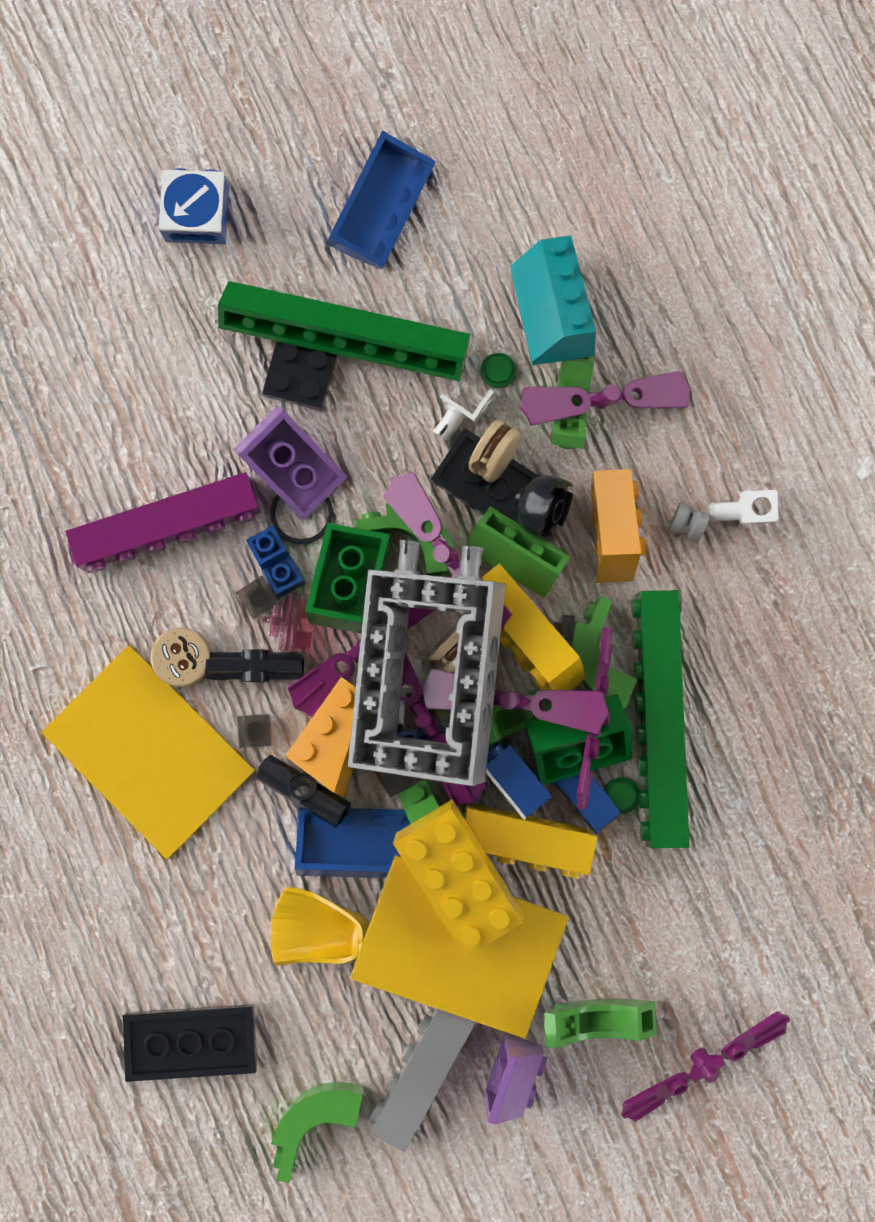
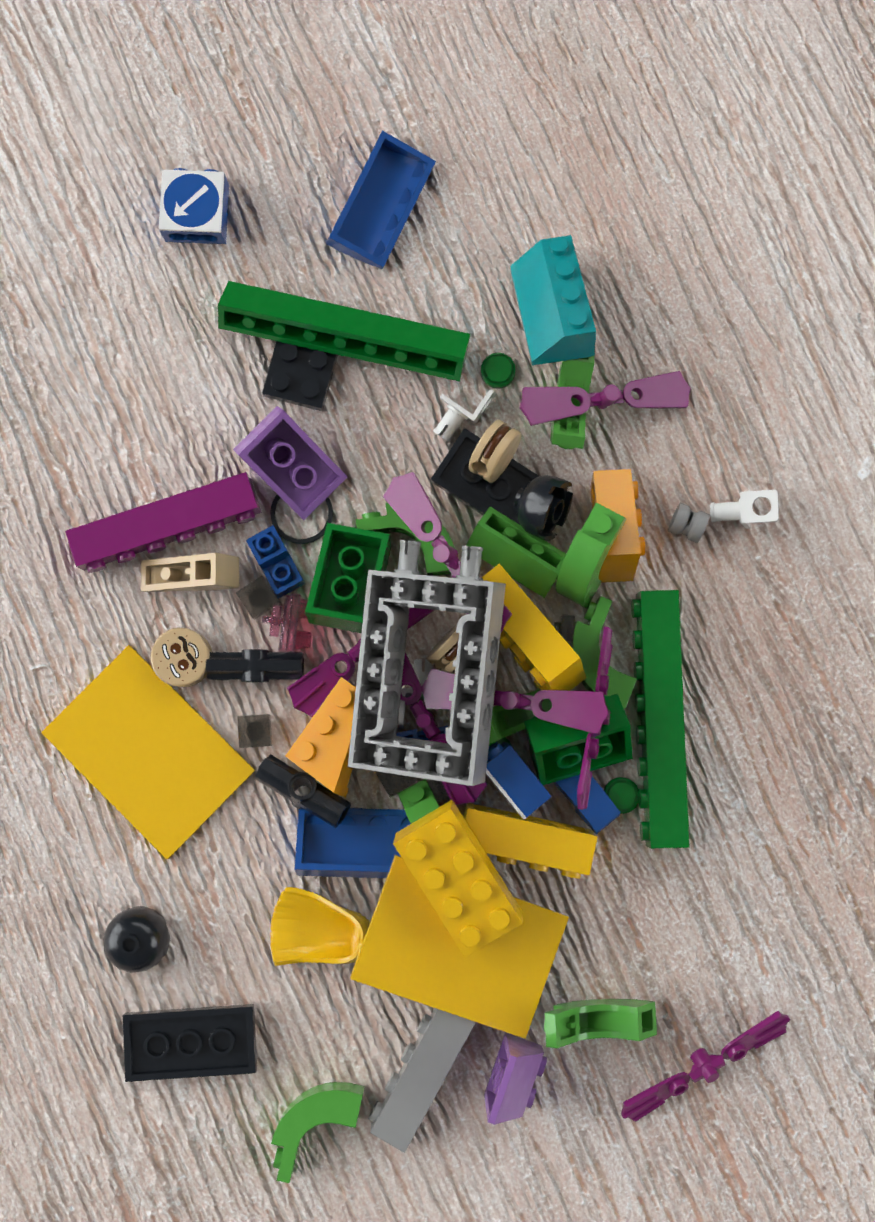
(136, 939): none -> black cylinder
(190, 573): none -> tan slope
(583, 561): none -> bright green arch

